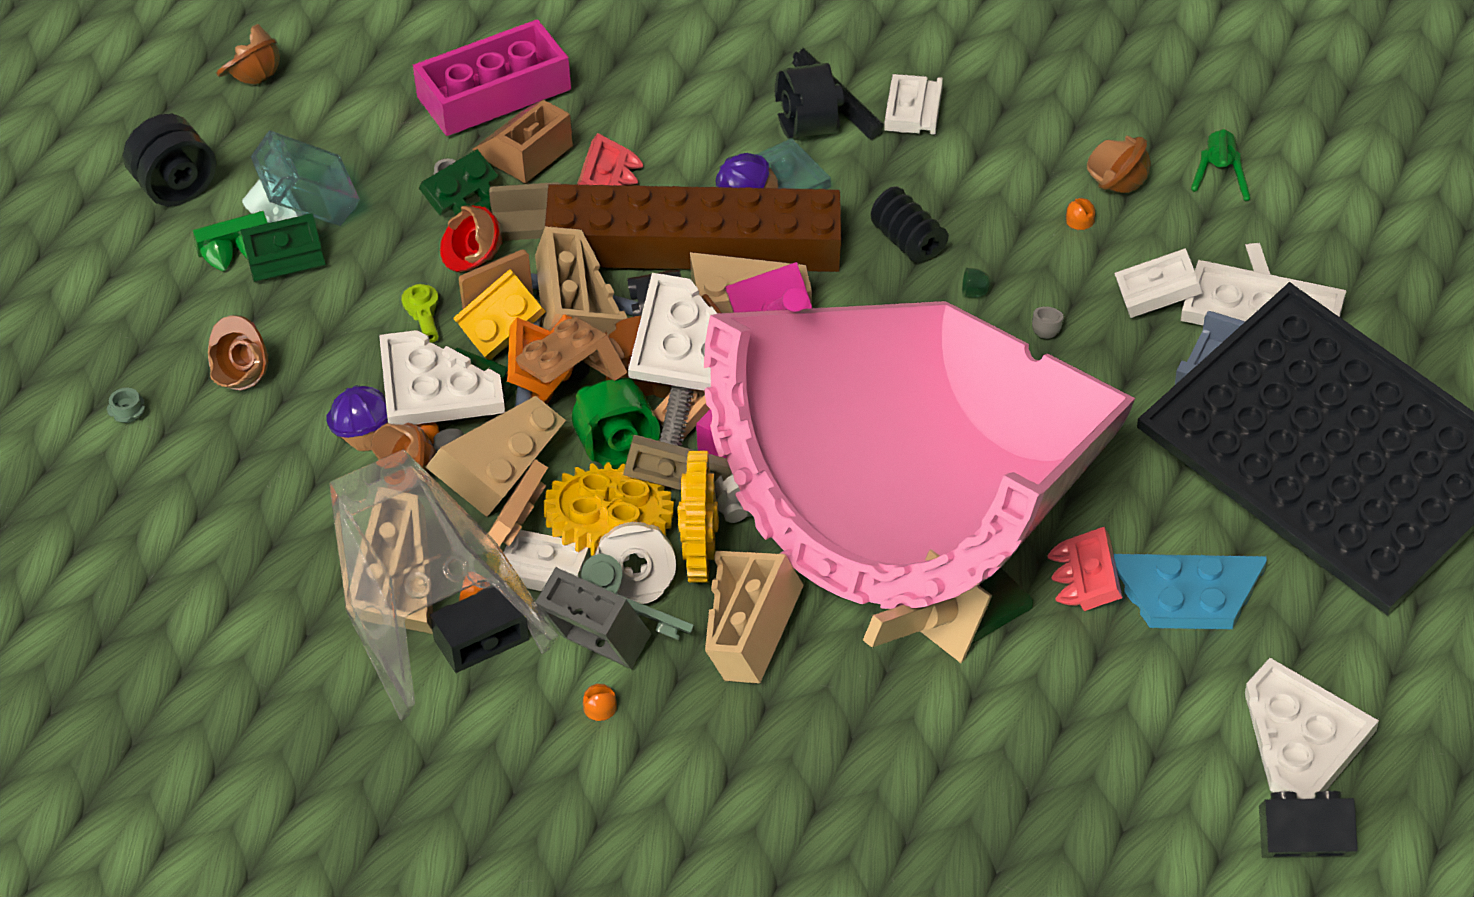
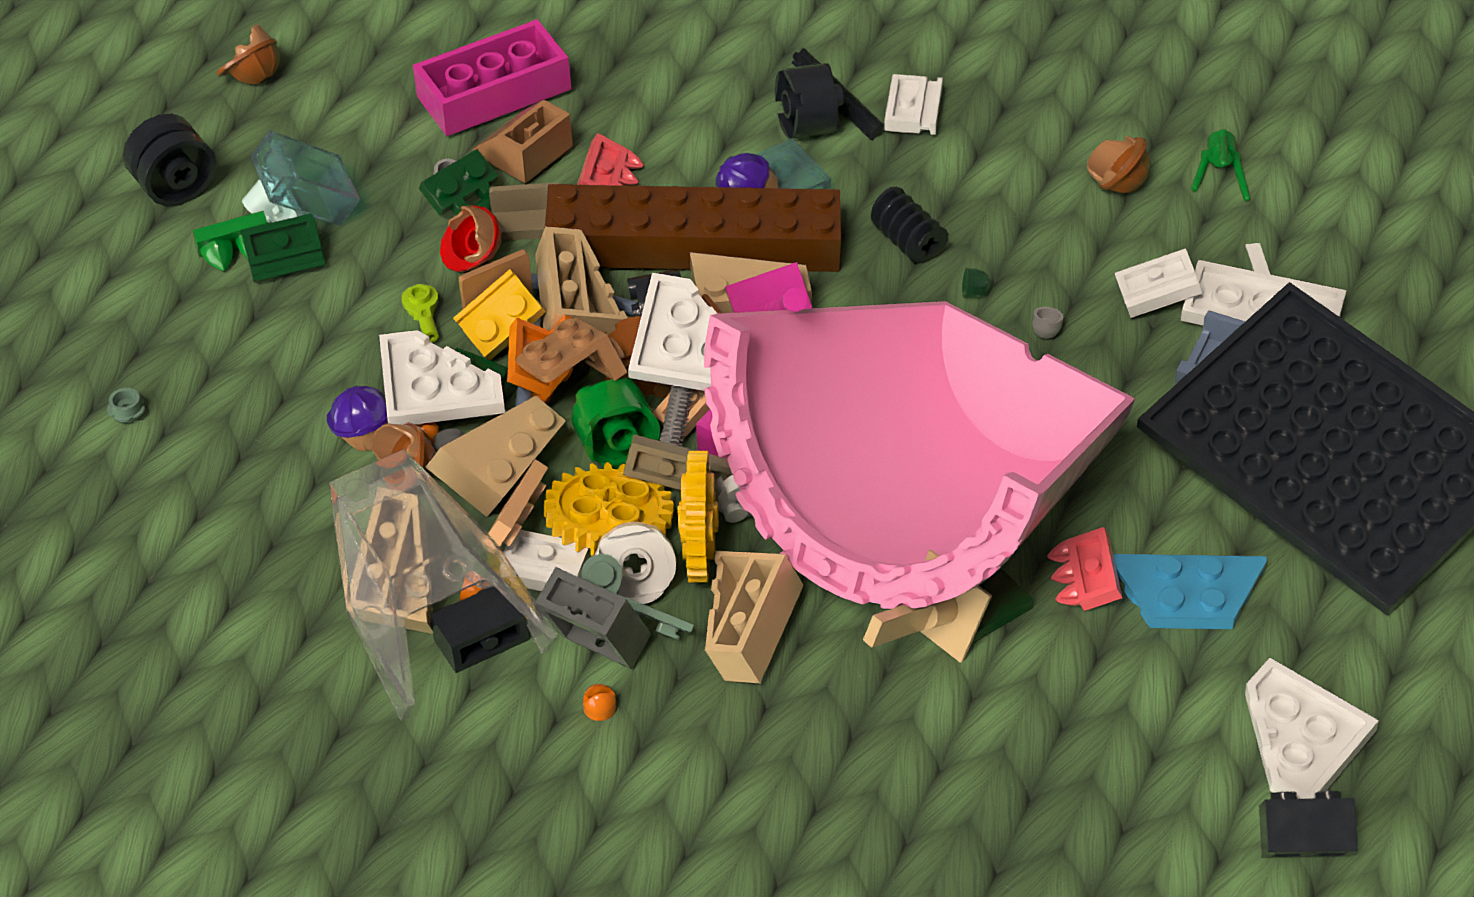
(237, 353): dark orange piece -> none
(1076, 214): orange hinge -> none

